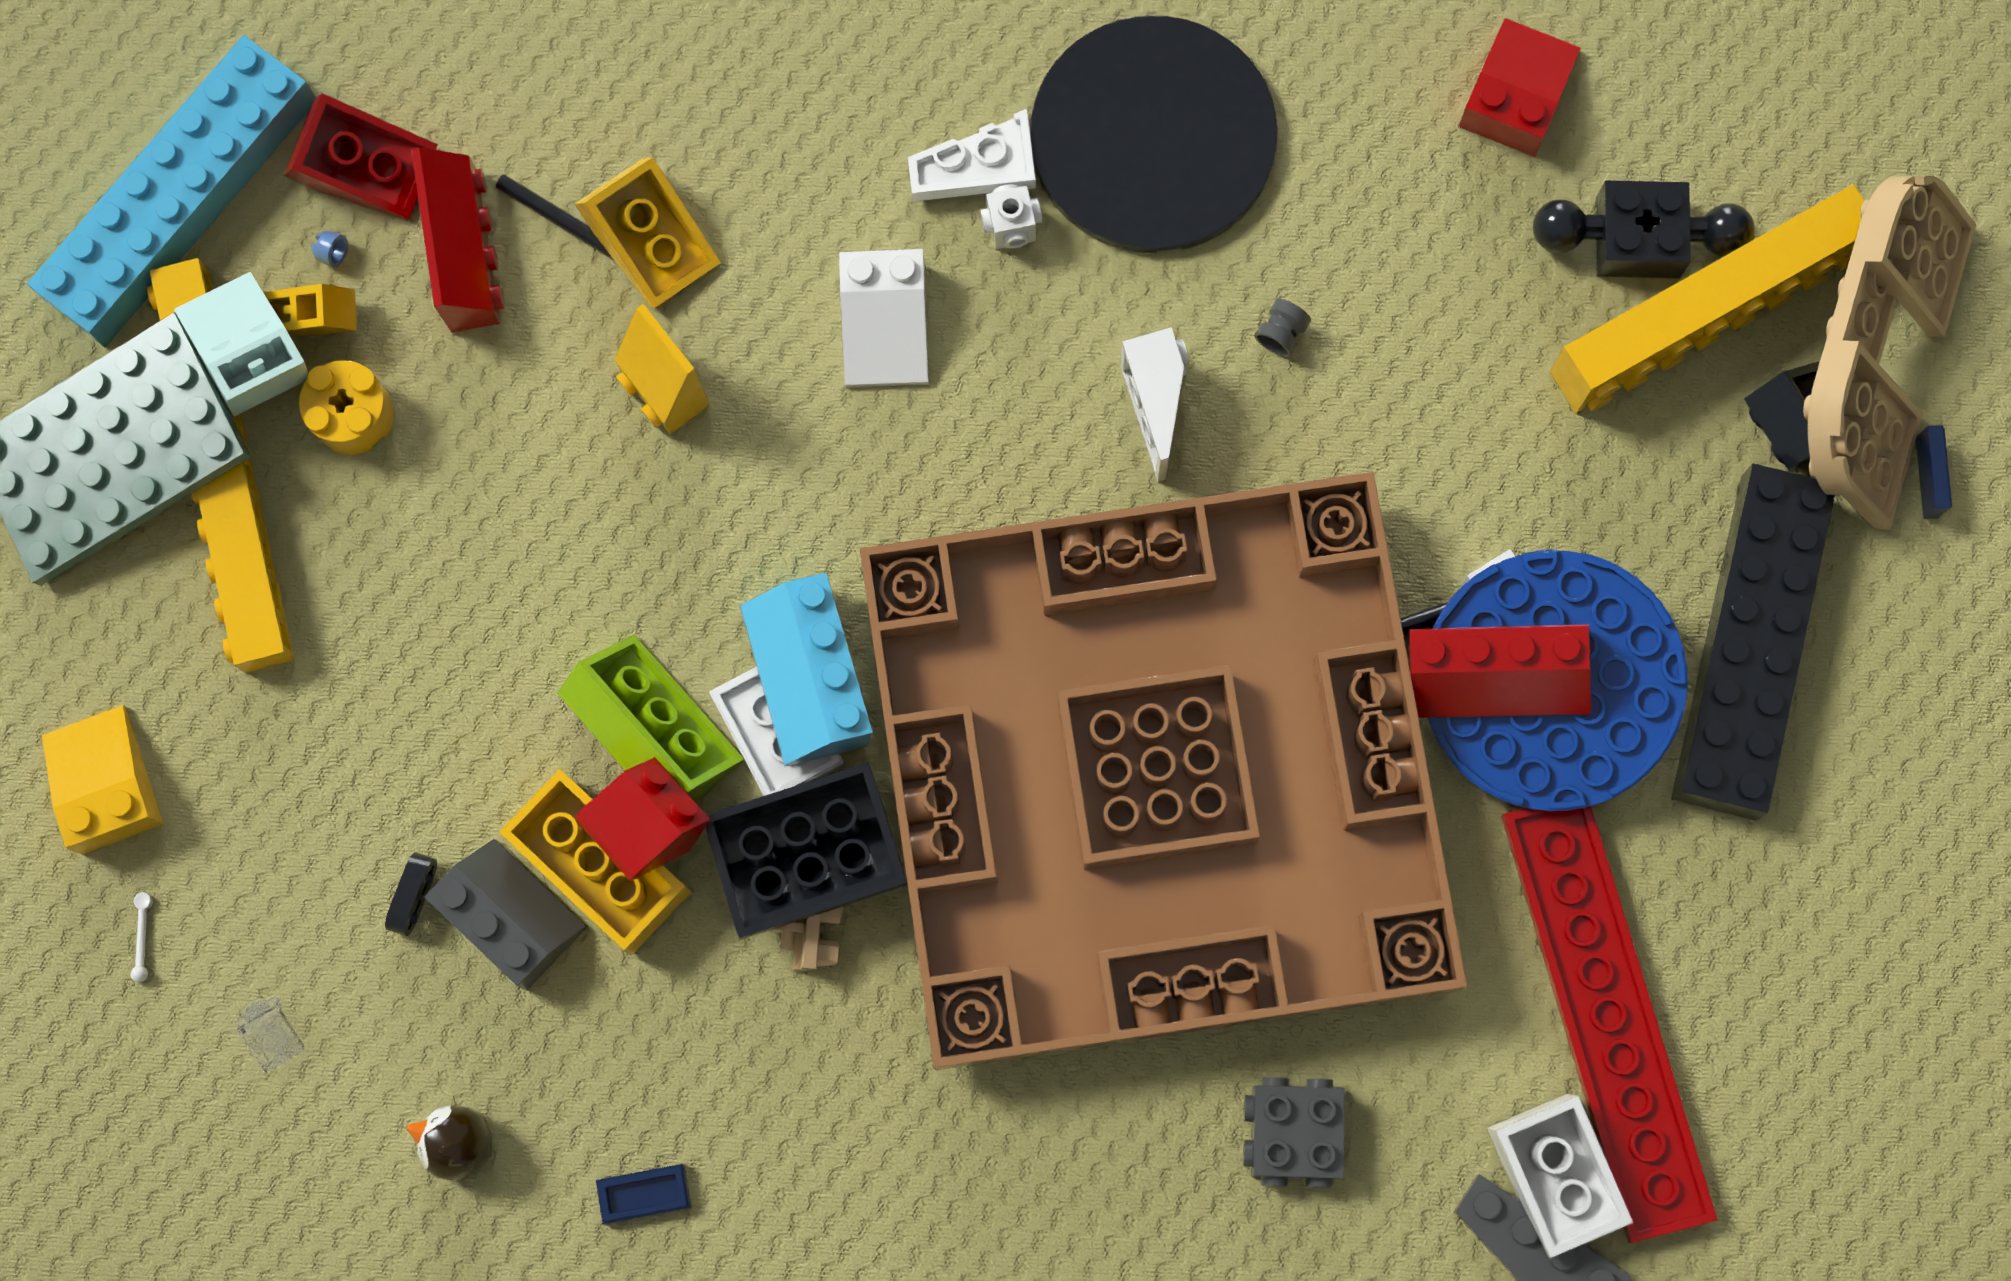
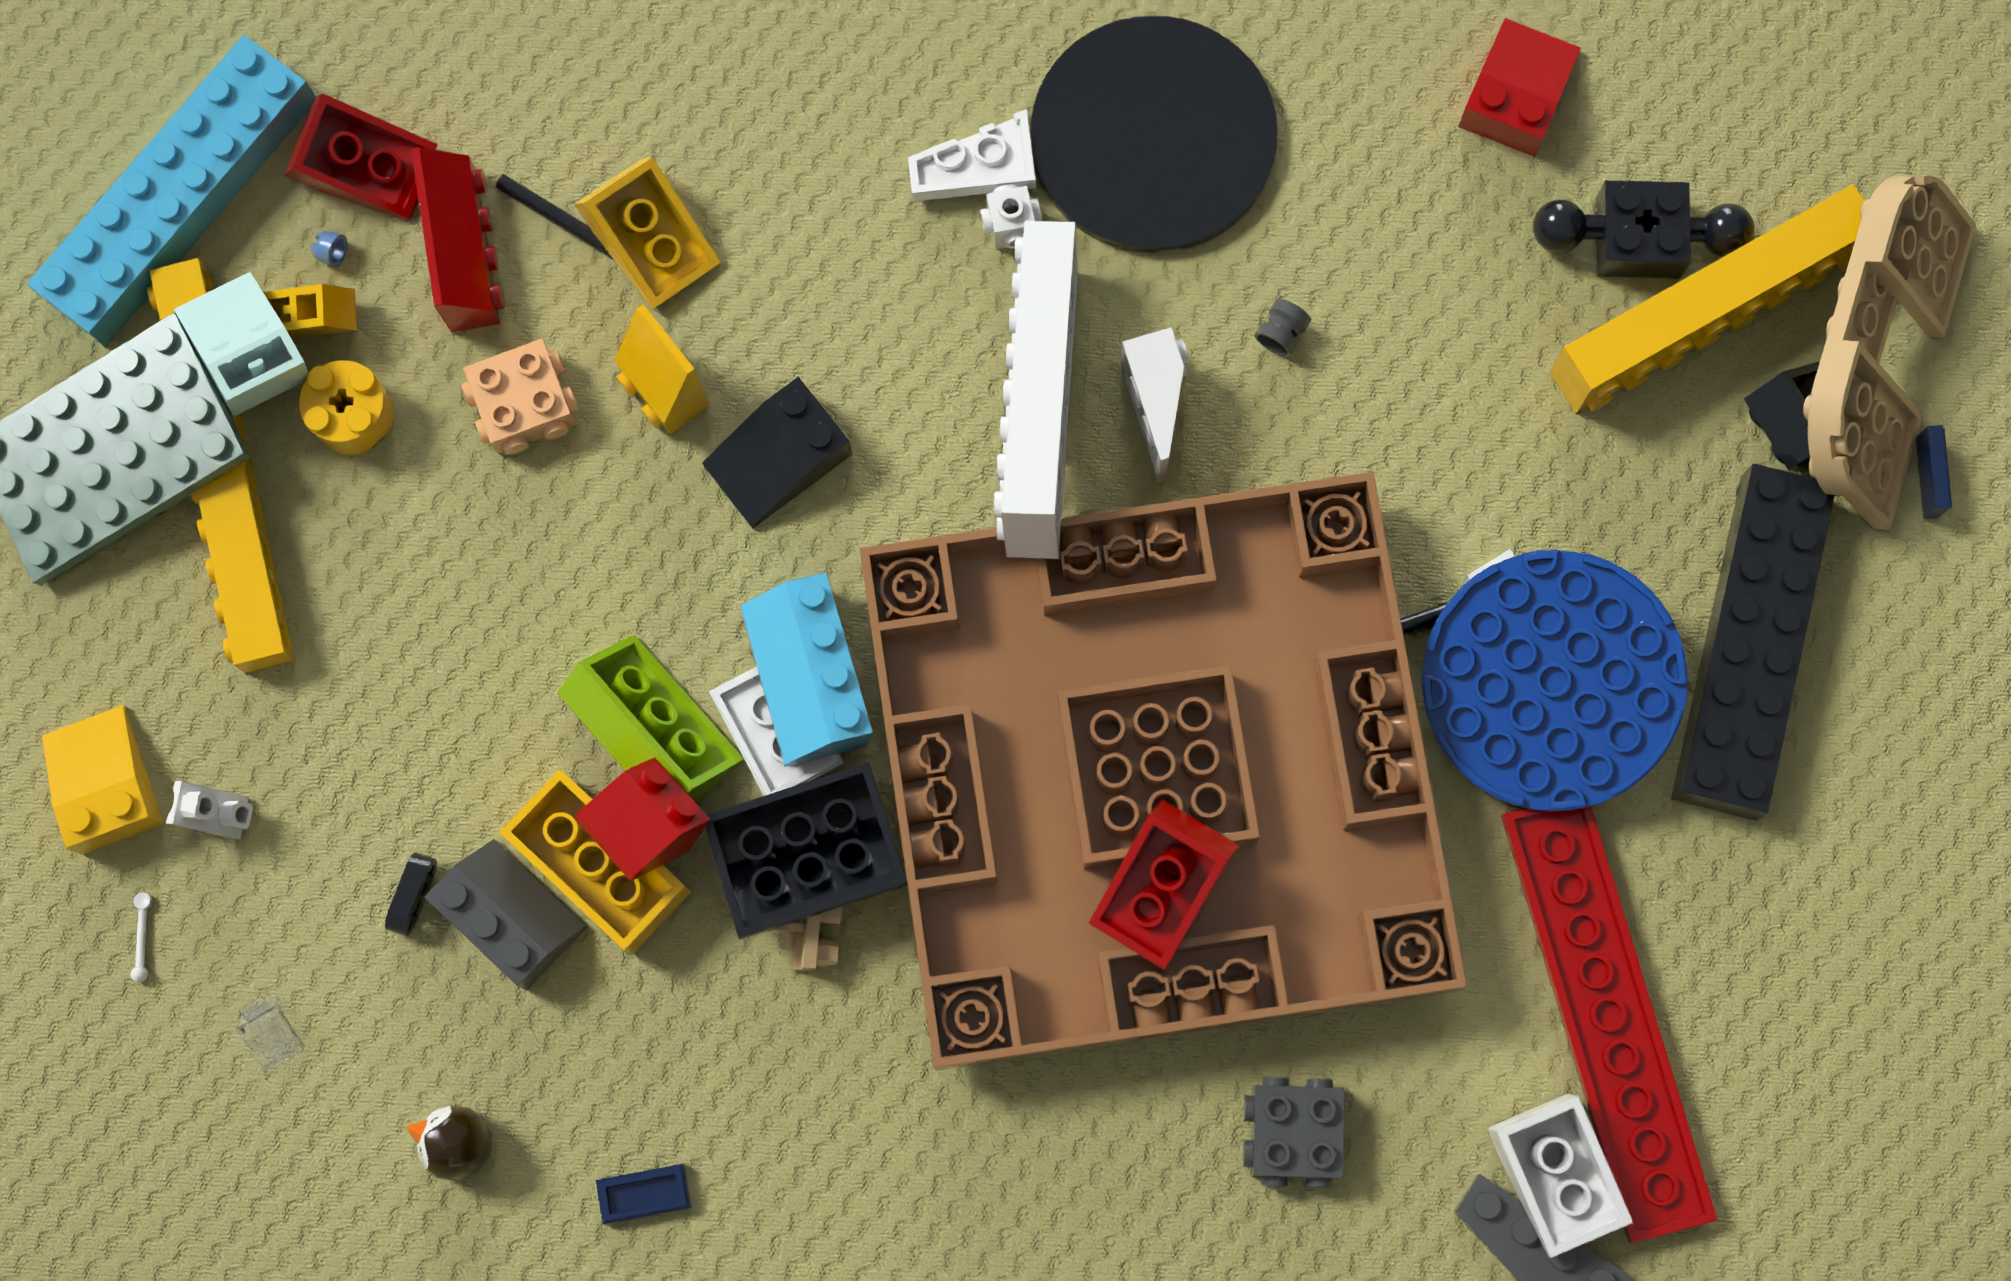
(209, 810): none -> white hips
(520, 397): none -> light nougat brick
(777, 453): none -> black slope
(884, 318): white slope -> none
(1037, 391): none -> white brick
(1163, 883): none -> red slope
(1501, 671): red slope -> none

